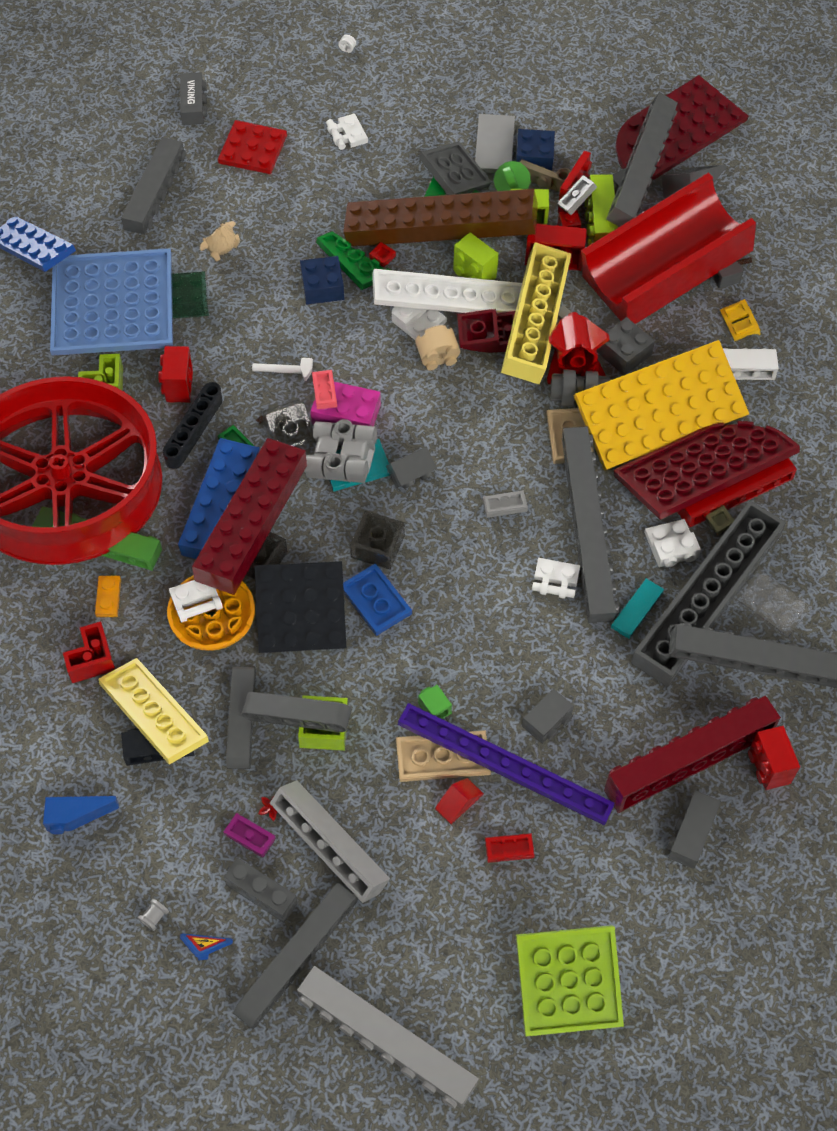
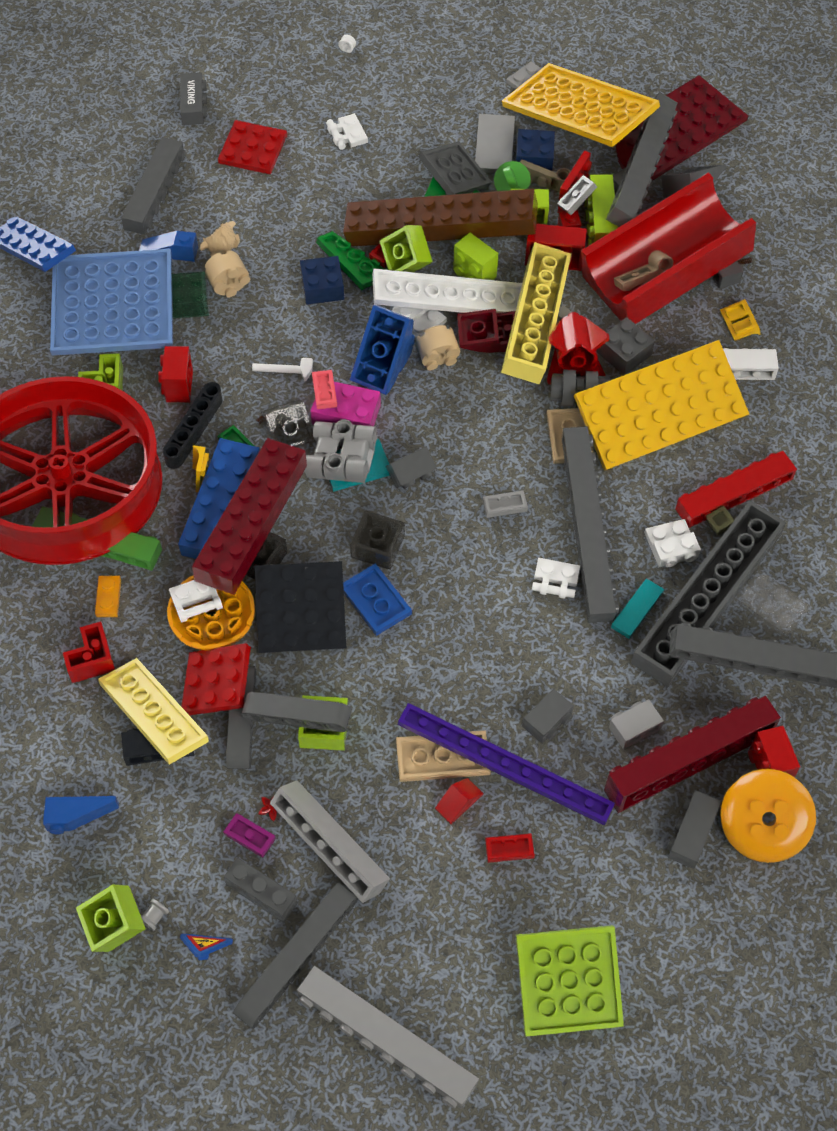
(110, 918): none -> lime brick
(182, 244): none -> blue slope
(200, 460): none -> yellow piece
(216, 679): none -> red plate
(226, 273): none -> tan brick
(383, 349): none -> blue brick
(406, 249): none -> lime brick
(435, 702): bright green brick -> none
(522, 75): none -> light grey plate
(581, 104): none -> yellow plate
(635, 723): none -> light grey brick
(645, 273): none -> dark tan plate
(703, 464): dark red plate -> none
(768, 792): none -> light orange brick

